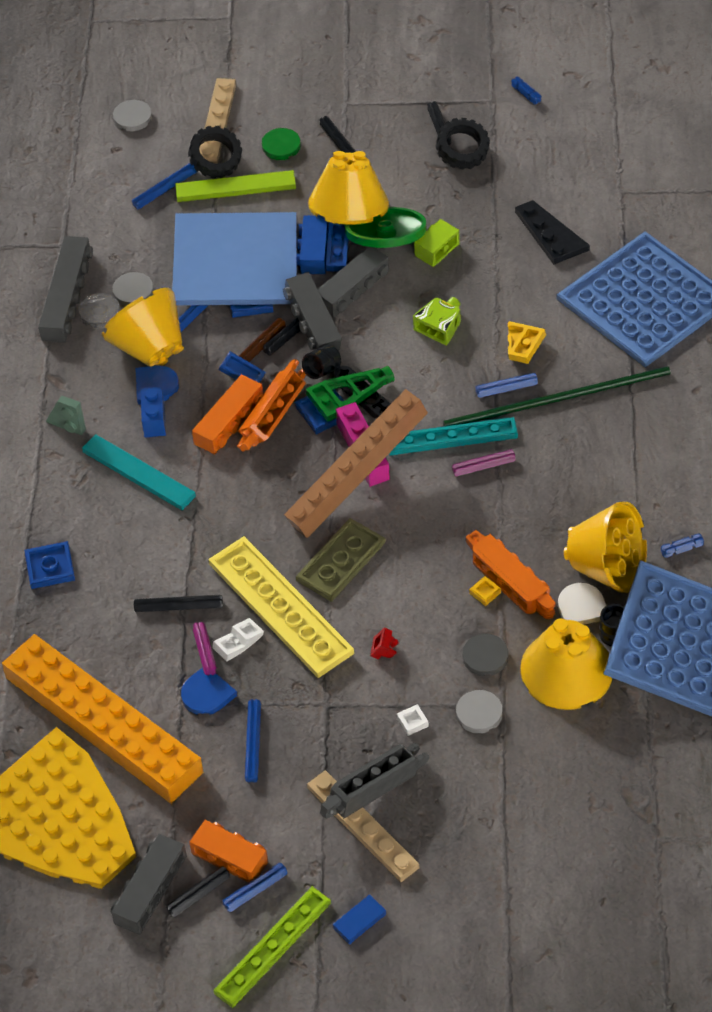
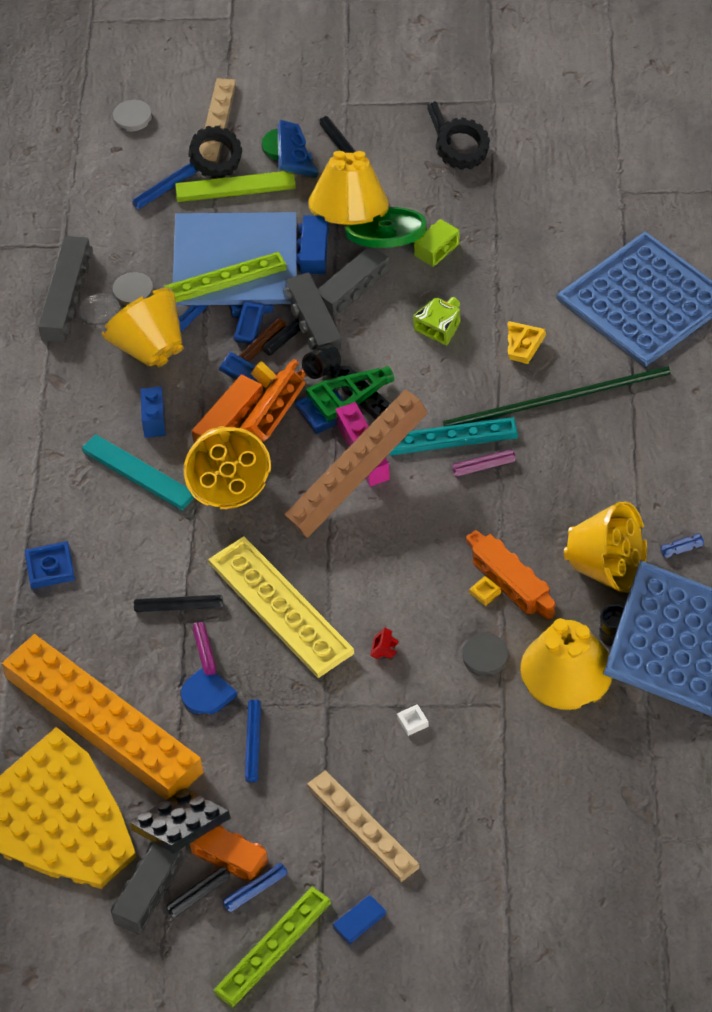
(67, 415): sand green wing -> none
(157, 377): blue tile -> none
(179, 820): none -> black plate
(226, 467): none -> yellow cone
(228, 277): none -> lime tile
(241, 638): white slope -> none
(249, 323): none -> blue tile
(263, 374): none -> yellow tile
(292, 150): none -> blue wing
(336, 247): blue plate -> none
(340, 559): olive tile -> none
(373, 780): dark grey hinge -> none
(479, 711): light grey tile -> none
(506, 385): blue axle -> none
(526, 90): blue axle -> none
(552, 236): black wing -> none
(581, 603): white tile -> none

